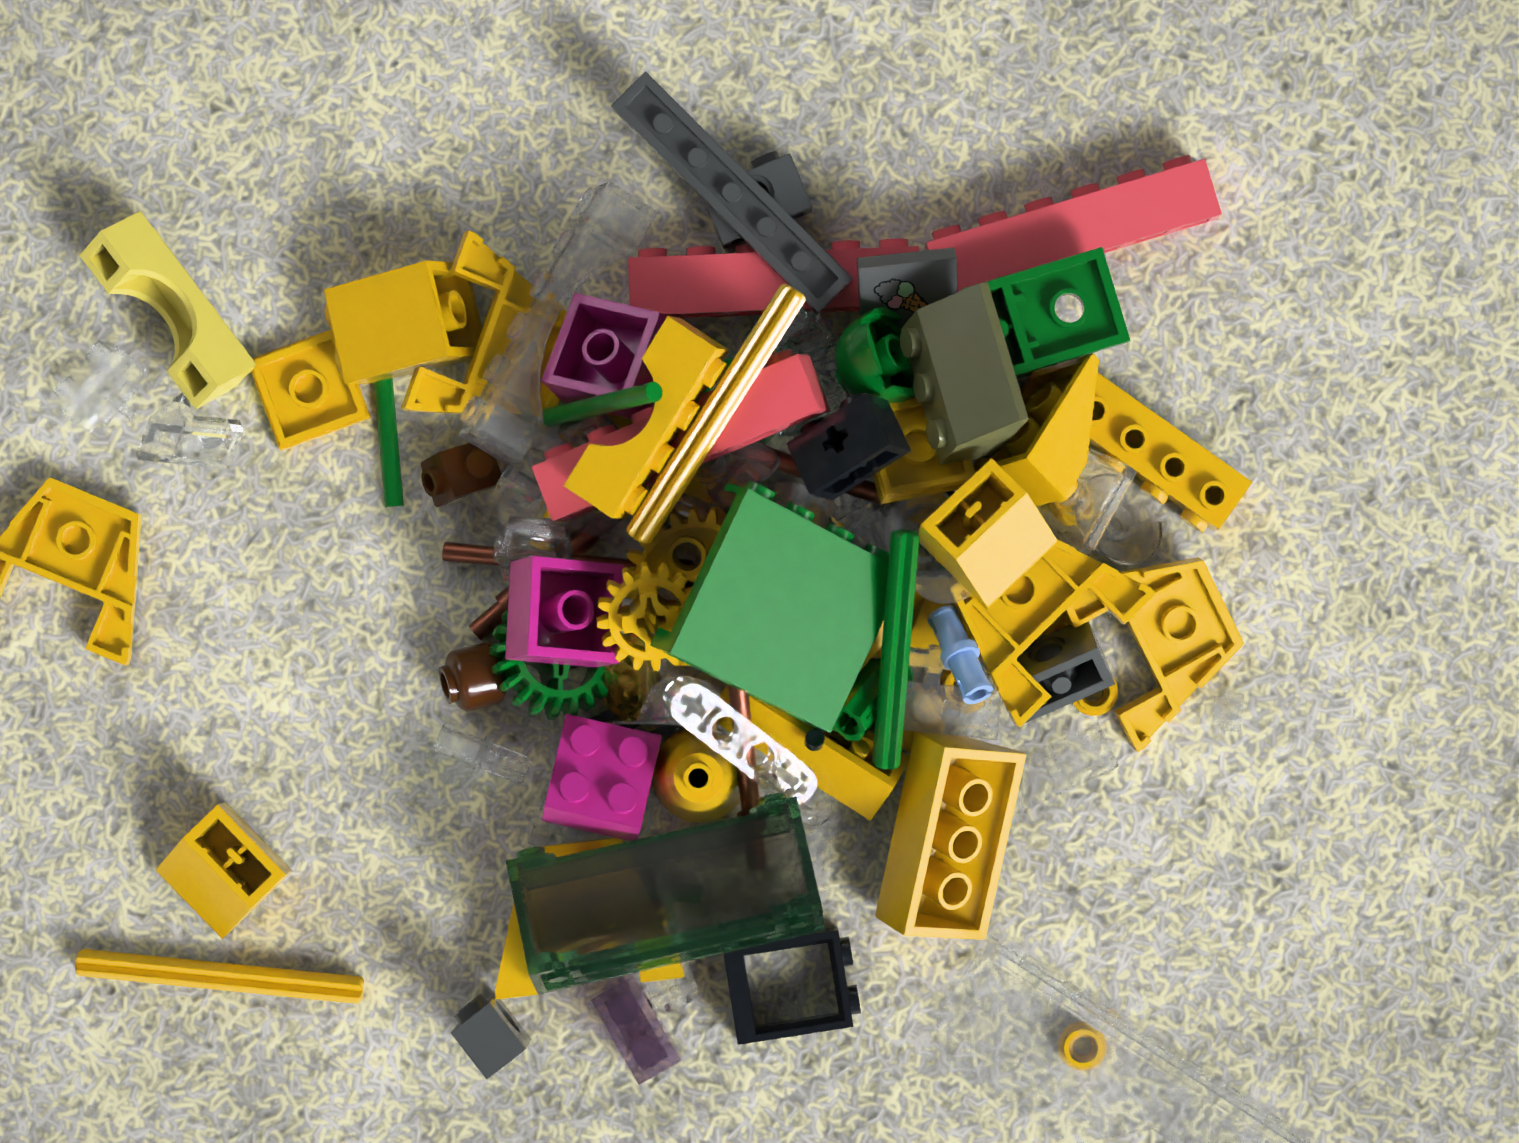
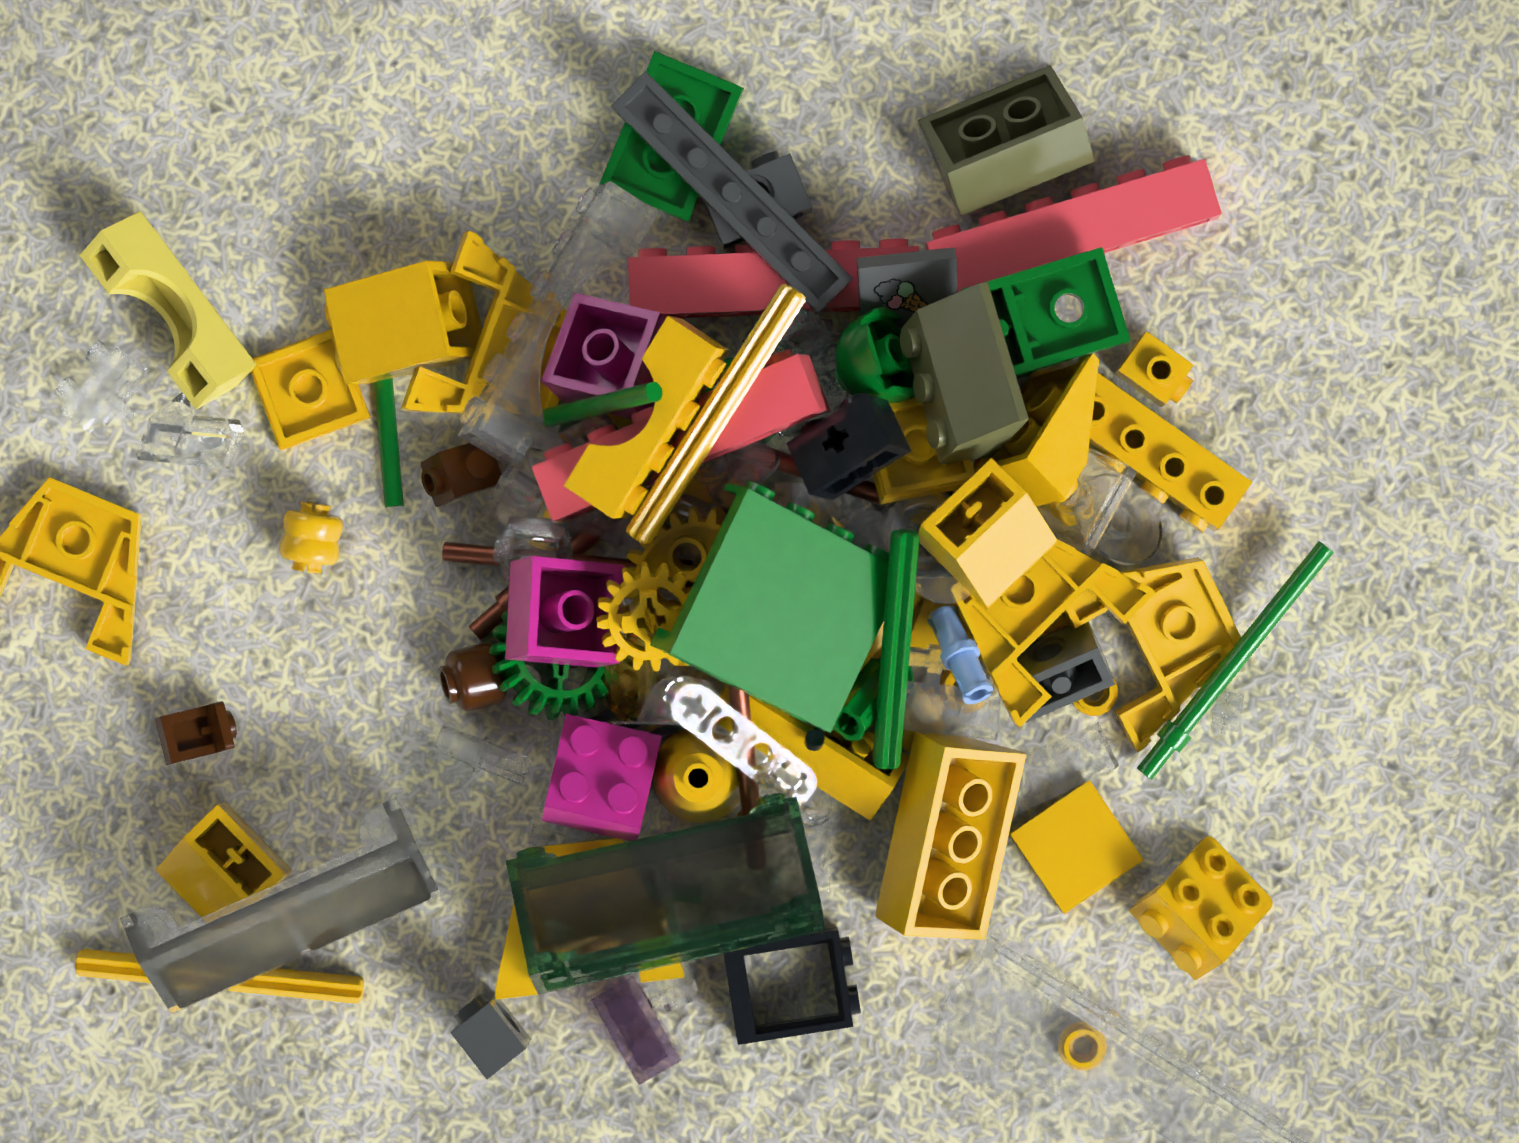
(196, 732): none -> reddish brown bracket
(288, 918): none -> windscreen
(311, 537): none -> yellow piece
(640, 169): none -> green plate
(1007, 140): none -> olive slope
(1076, 846): none -> yellow tile
(1156, 370): none -> yellow brick
(1175, 735): none -> green bar
(1203, 908): none -> yellow bracket

